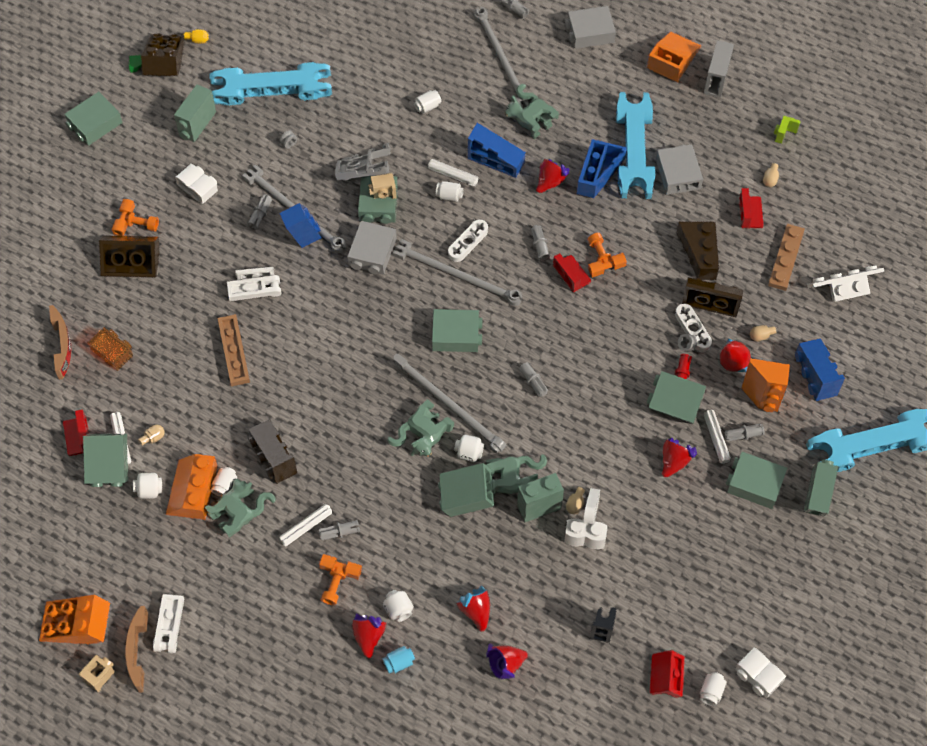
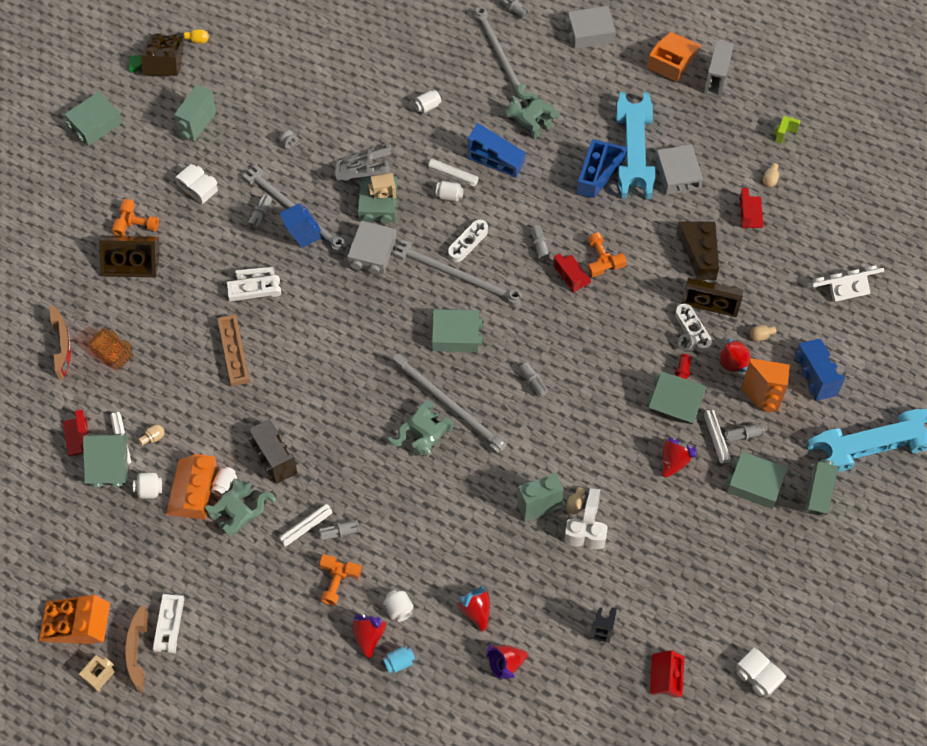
(300, 82): medium azure piece -> none
(466, 490): sand green brick -> none
(469, 448): white head -> none
(510, 472): sand green animal -> none
(551, 175): red hat -> none
(712, 688): white brick -> none
(786, 257): medium nougat plate -> none

